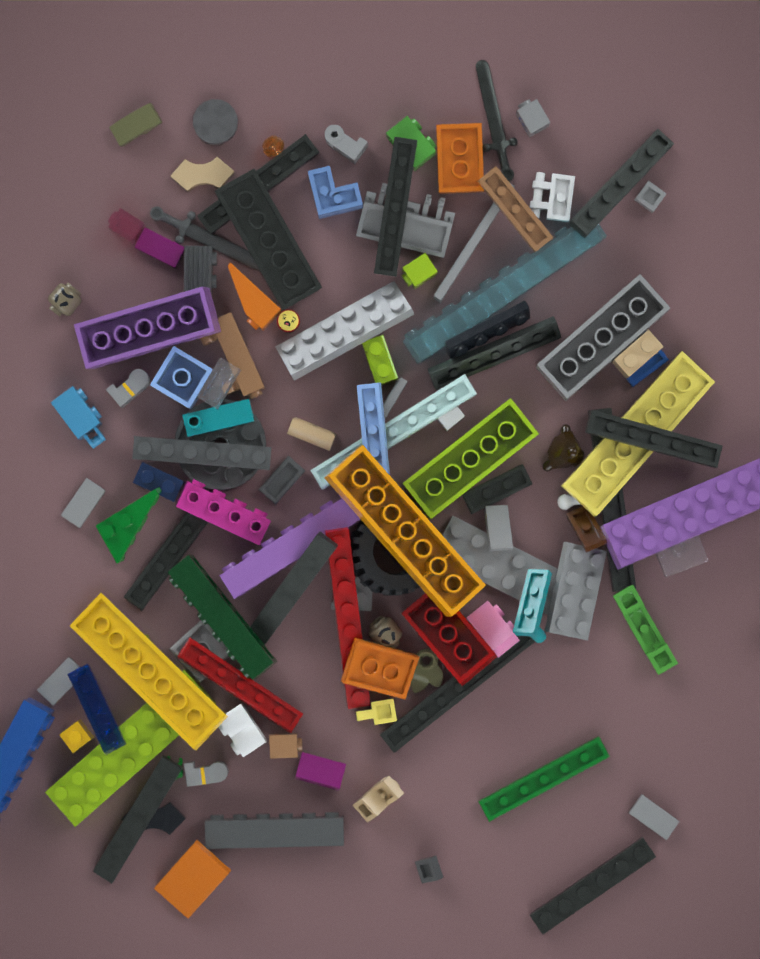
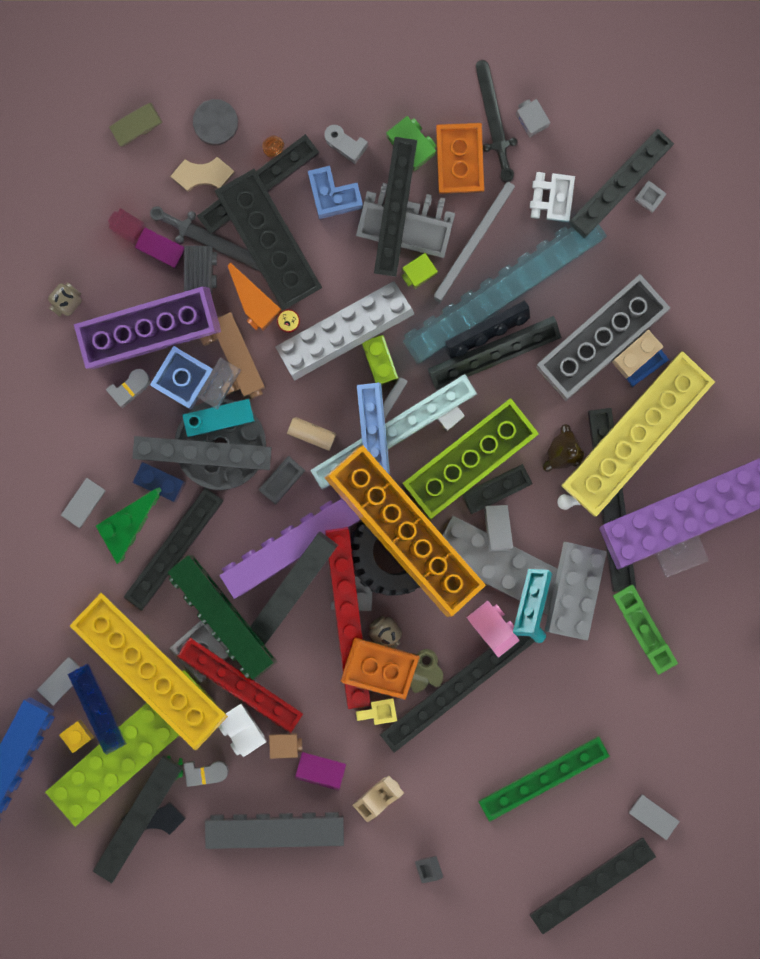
(79, 415): dark azure brick -> none
(192, 879): orange tile -> none
(223, 512): dark pink brick -> none
(450, 639): red brick -> none
(515, 209): medium nougat plate -> none
(586, 529): reddish brown plate -> none
(653, 439): pearl dark grey plate -> none

